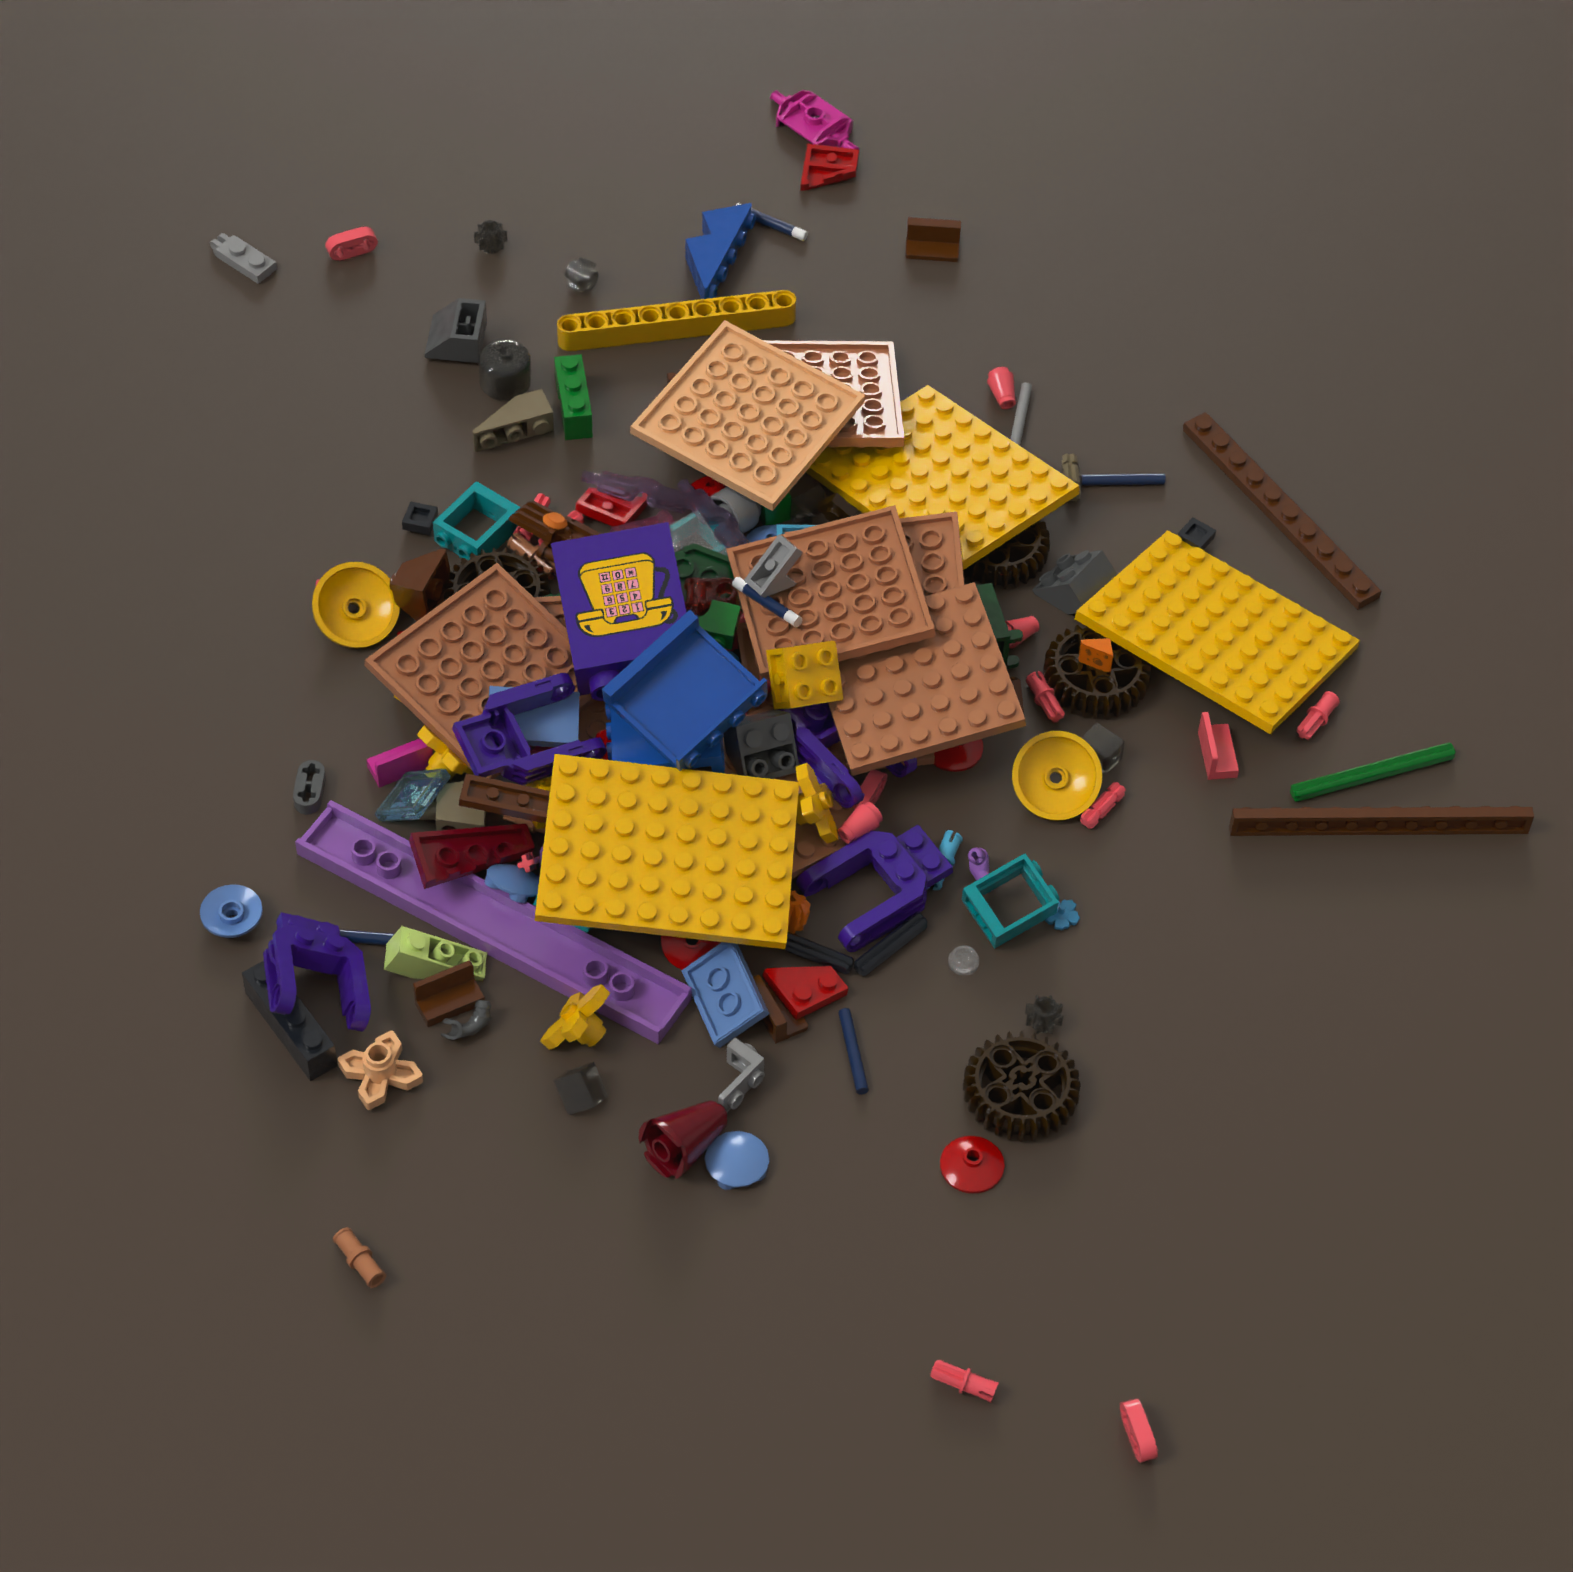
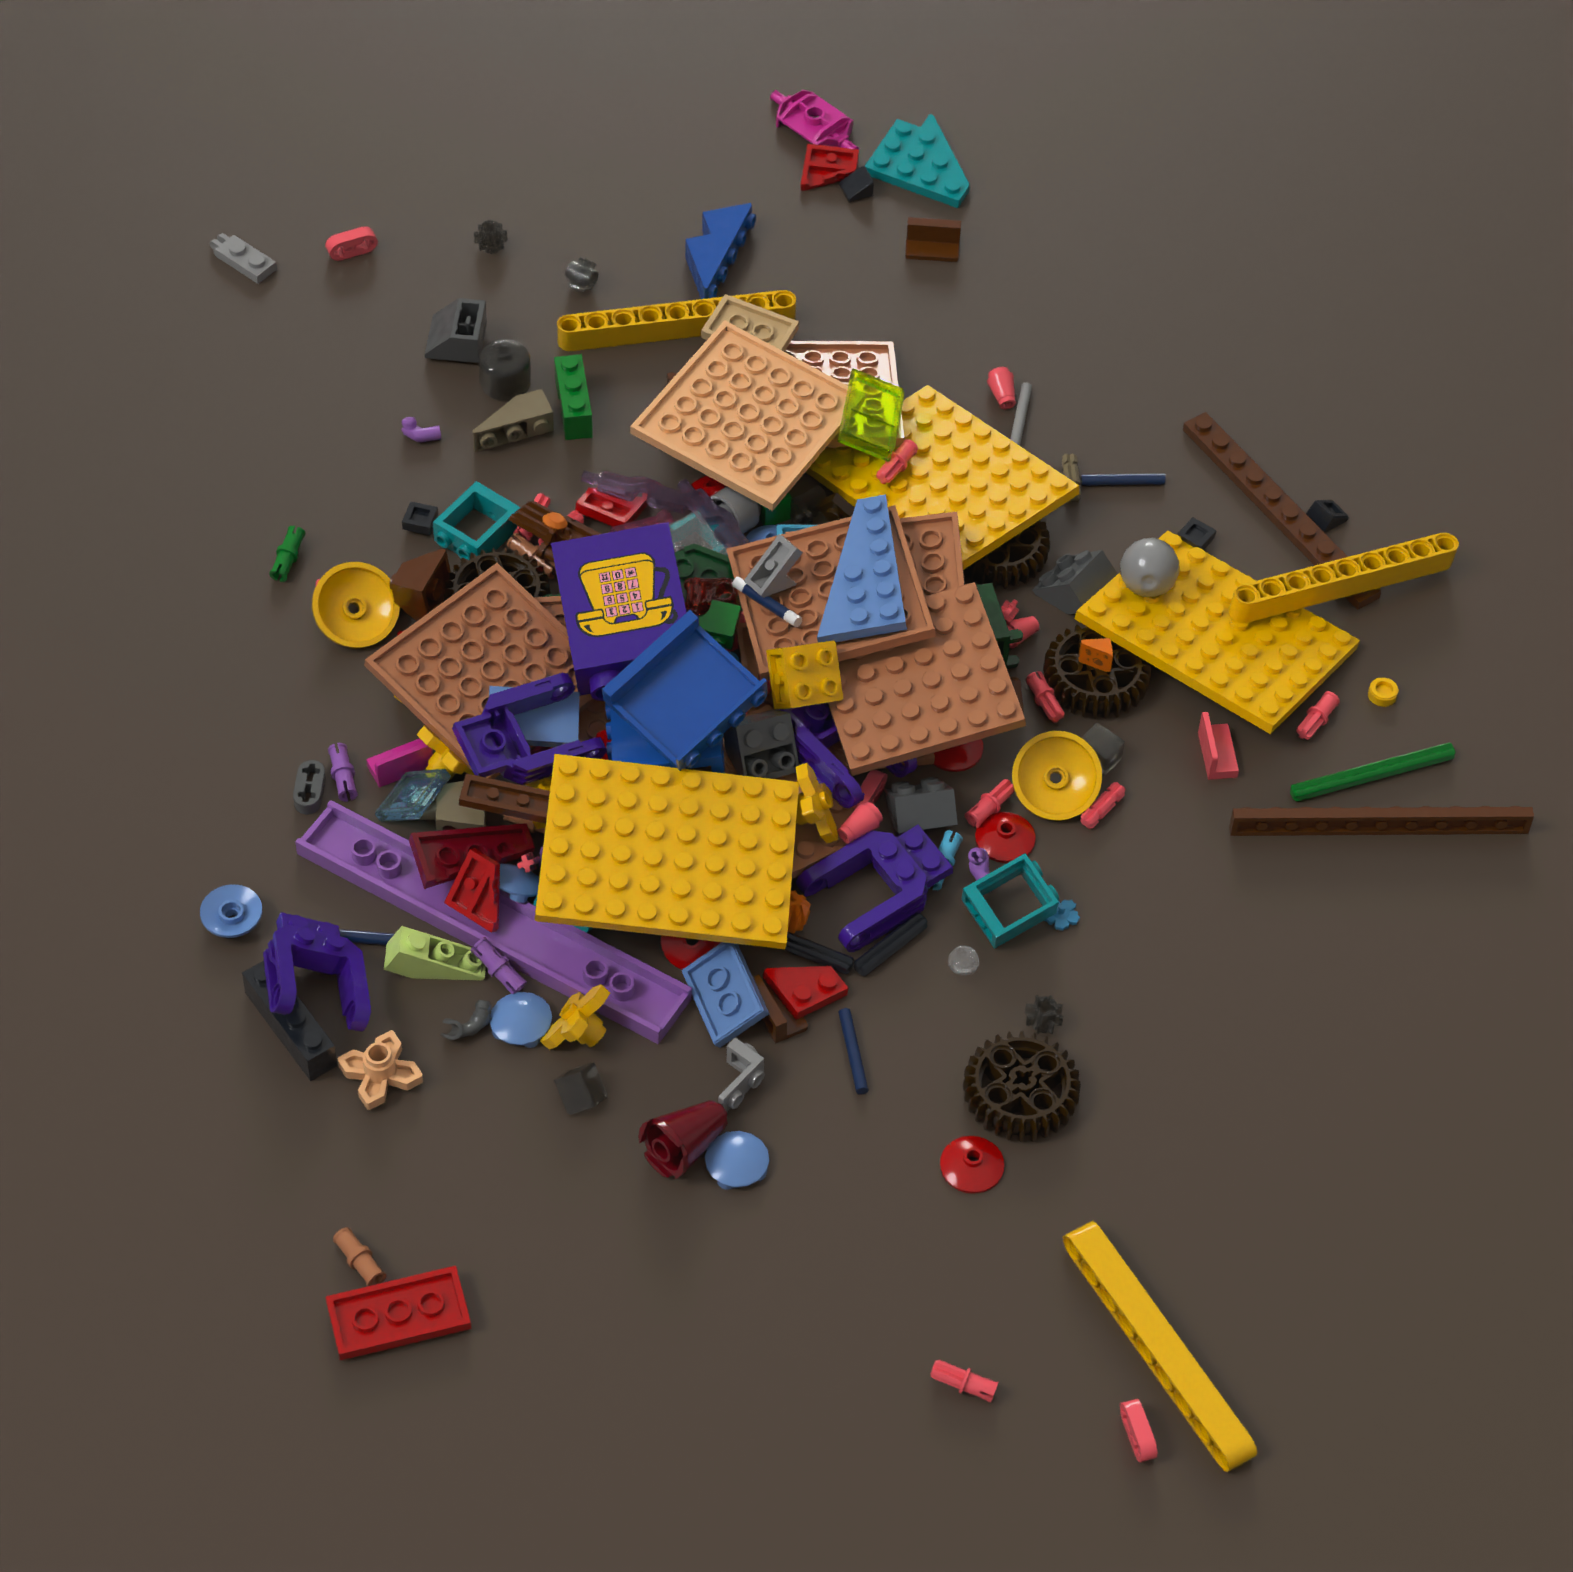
(287, 553): none -> green pin
(342, 772): none -> medium lavender pin
(398, 1312): none -> red plate
(417, 433): none -> medium lavender arm
(447, 993): reddish brown panel -> none
(477, 890): none -> red wing
(498, 966): none -> medium lavender pin
(521, 1019): none -> medium blue dish
(760, 322): none -> tan plate
(780, 225): dark blue bar -> none
(857, 185): none -> black slope
(866, 585): none -> medium blue wing
(871, 415): none -> clear neon green piece
(898, 461): none -> coral axle
(920, 162): none -> teal wing
(921, 804): none -> dark grey slope
(989, 803): none -> coral axle
(1005, 846): none -> red dish
(1009, 610): none -> coral axle
(1149, 567): none -> light grey piece
(1160, 1347): none -> yellow beam
(1326, 514): none -> black slope
(1343, 577): none -> yellow beam
(1383, 692): none -> yellow tile

